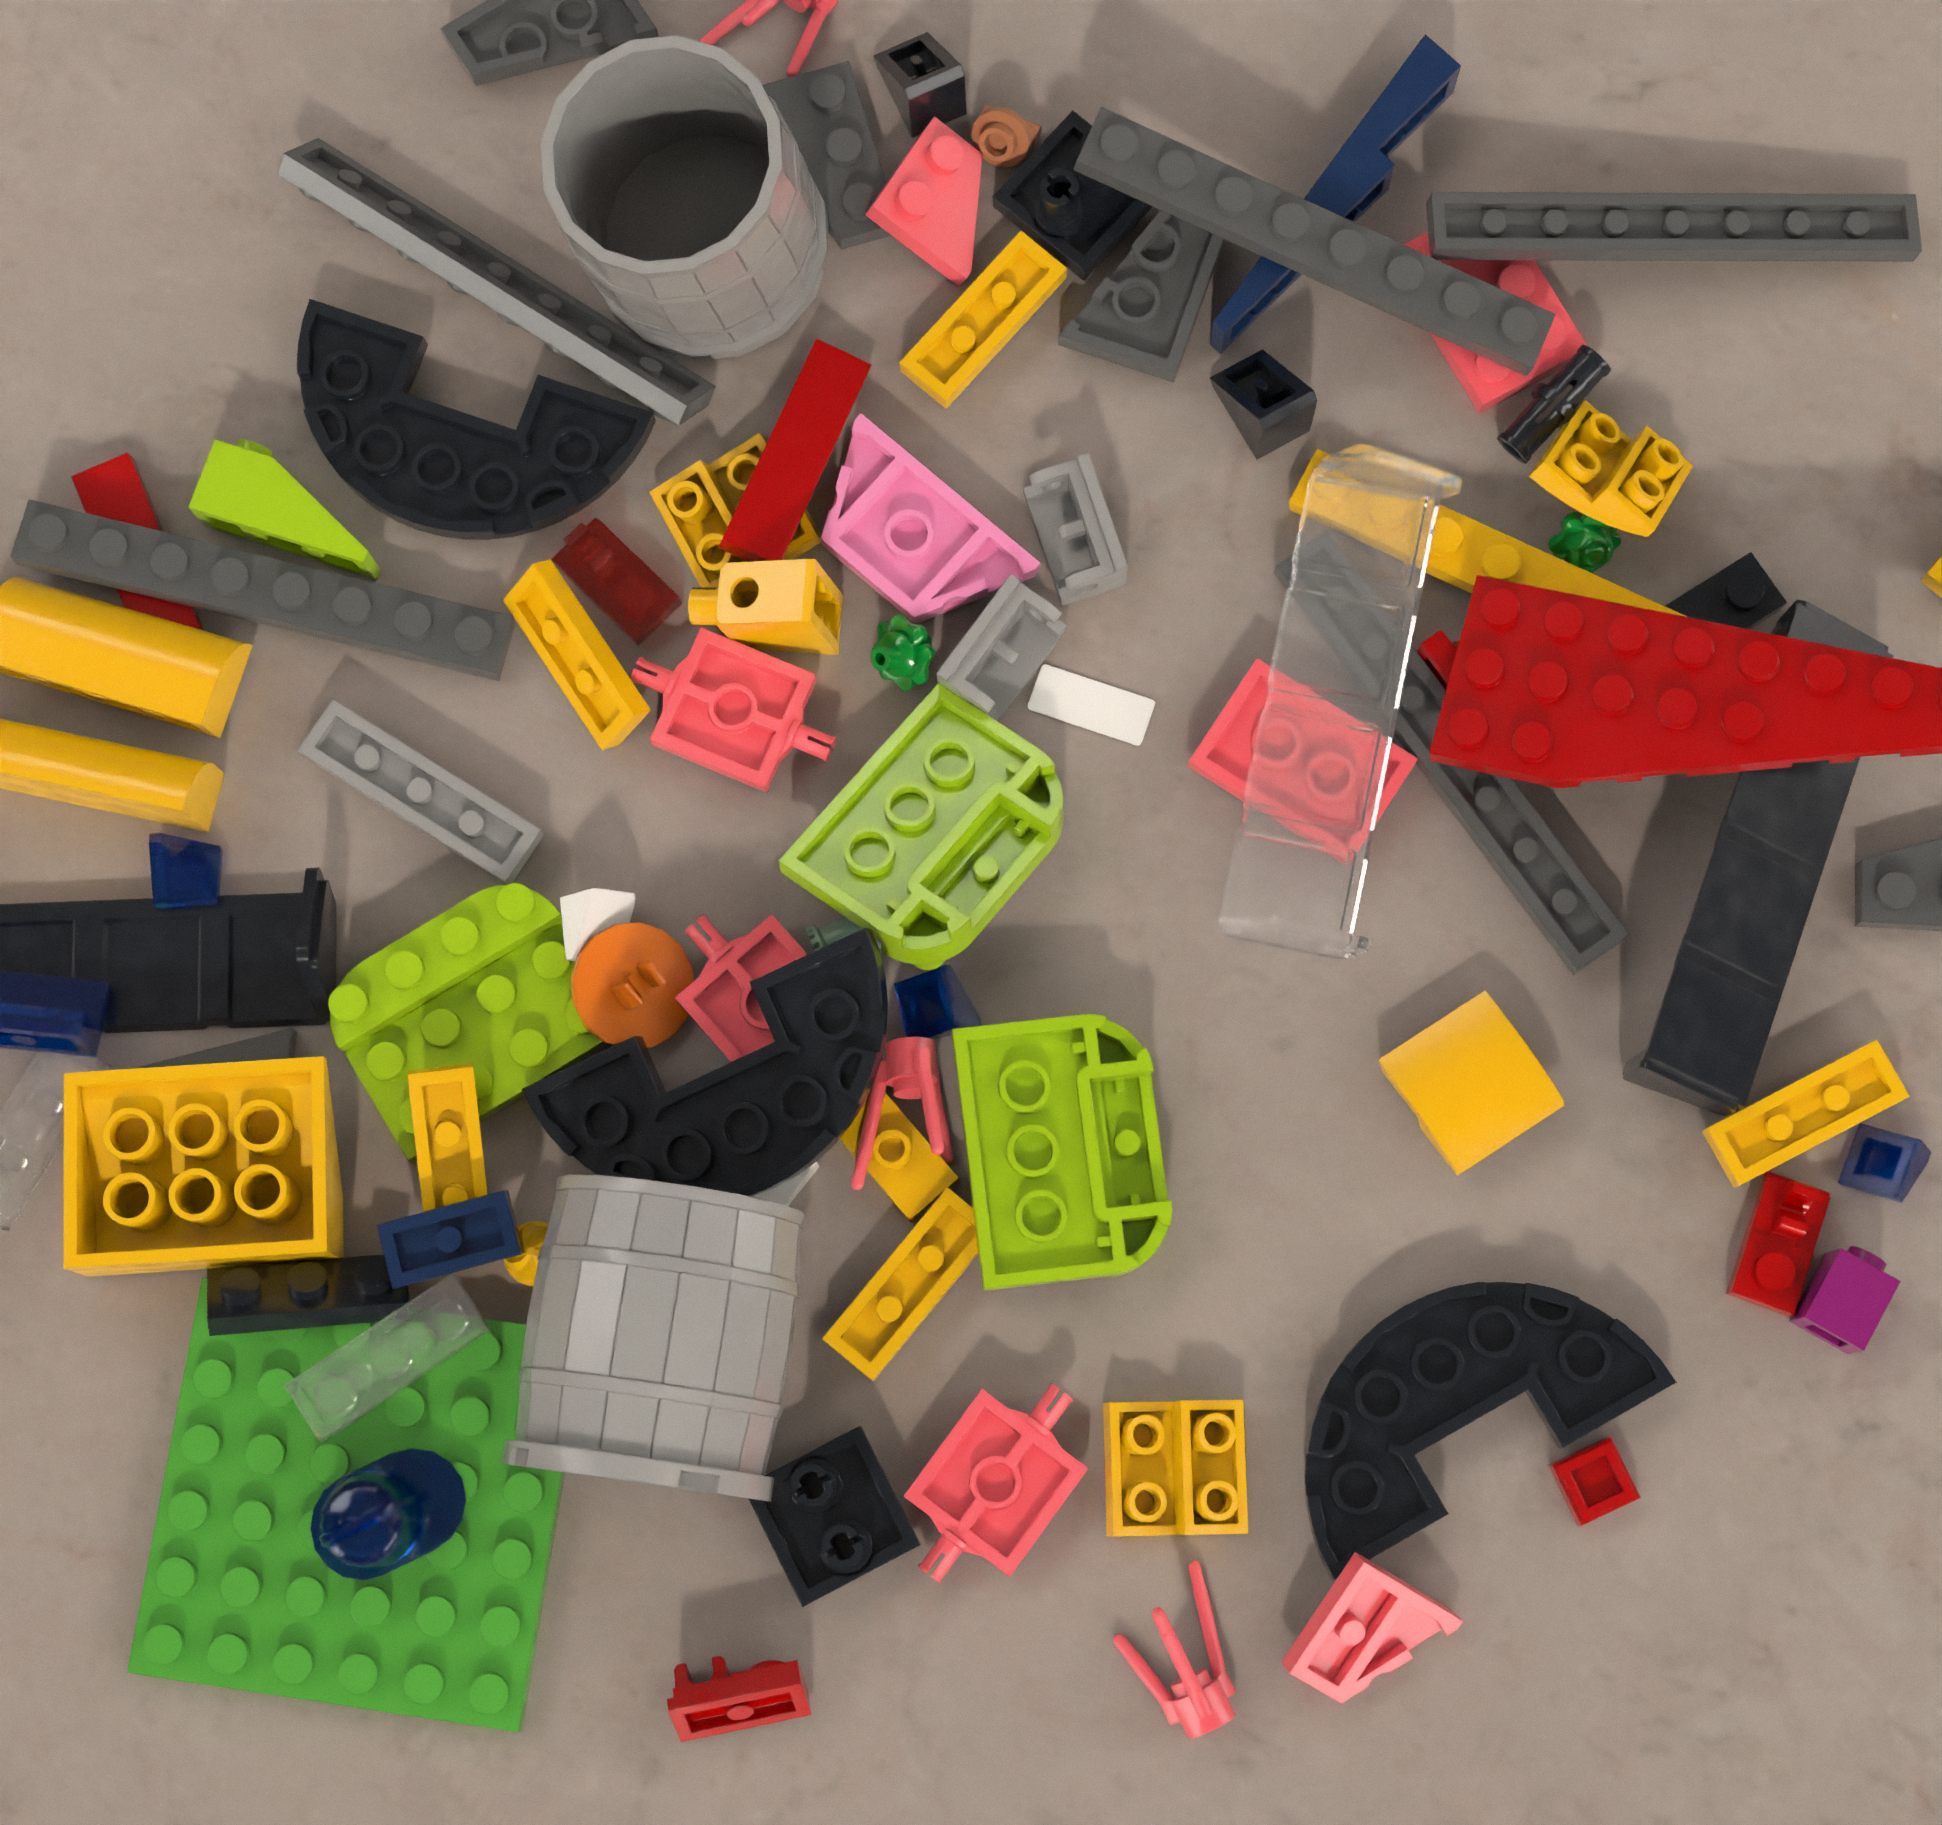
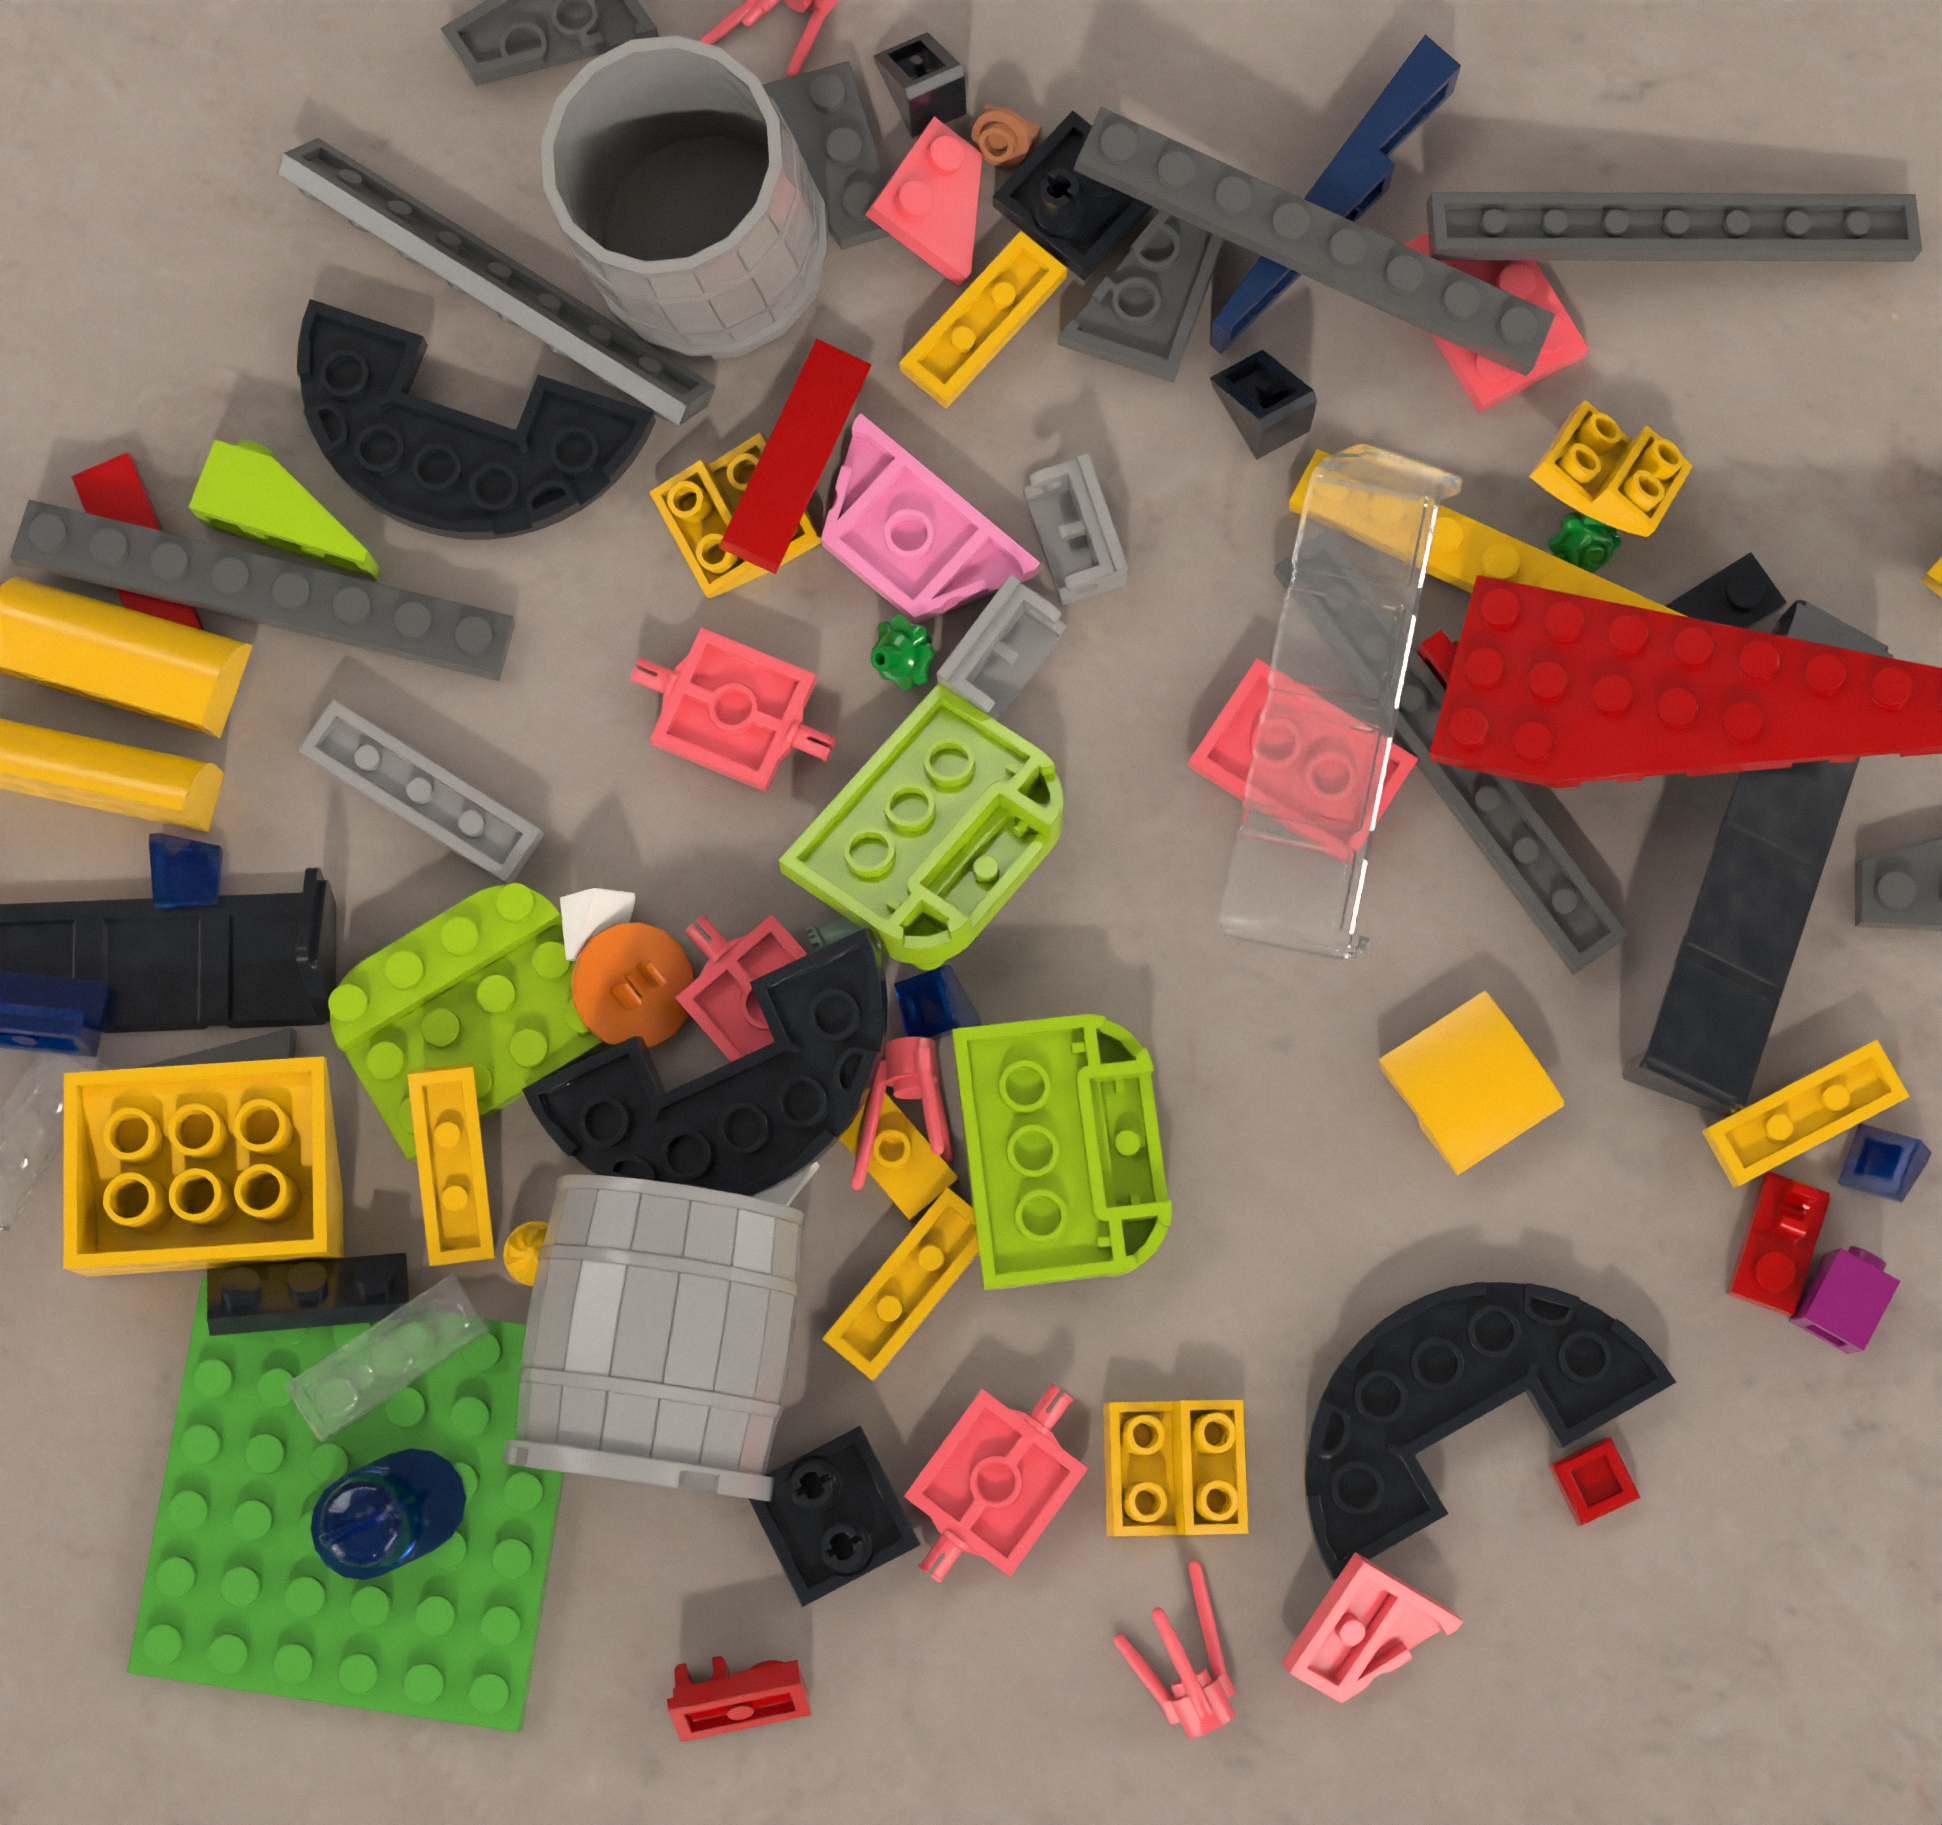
(450, 1239): dark blue plate -> none
(576, 654): yellow plate -> none
(616, 580): clear red plate -> none
(773, 606): yellow torso -> none
(1091, 704): white sticker -> none
(1583, 374): black pin -> none

